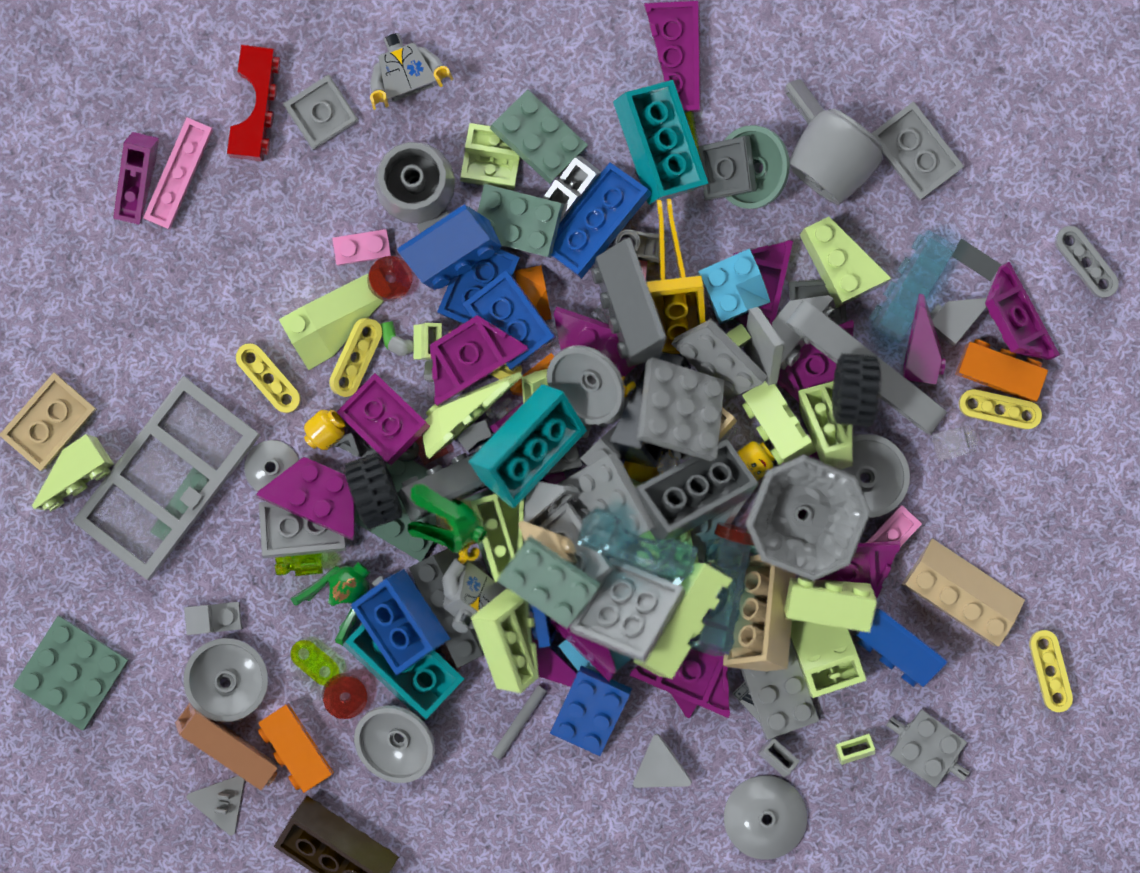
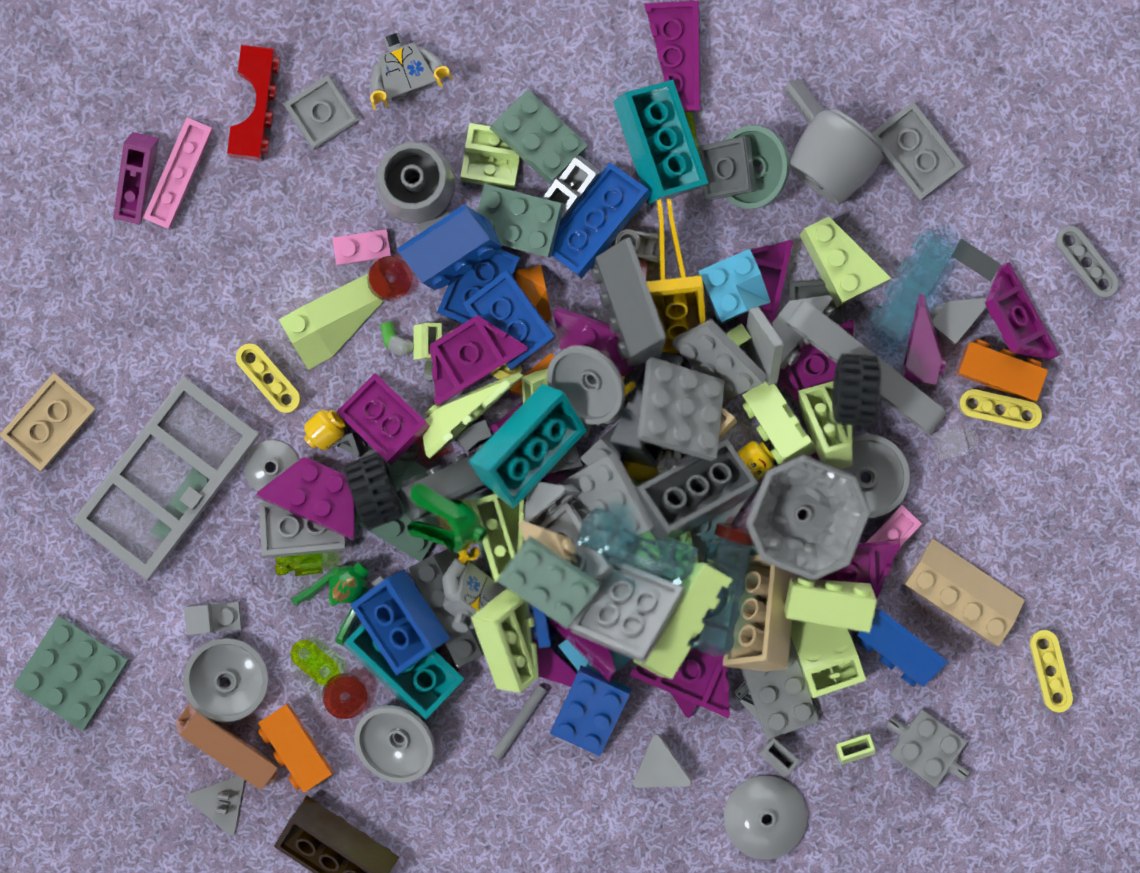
(73, 469): yellowish green slope -> none
(364, 347): light yellow plate -> none

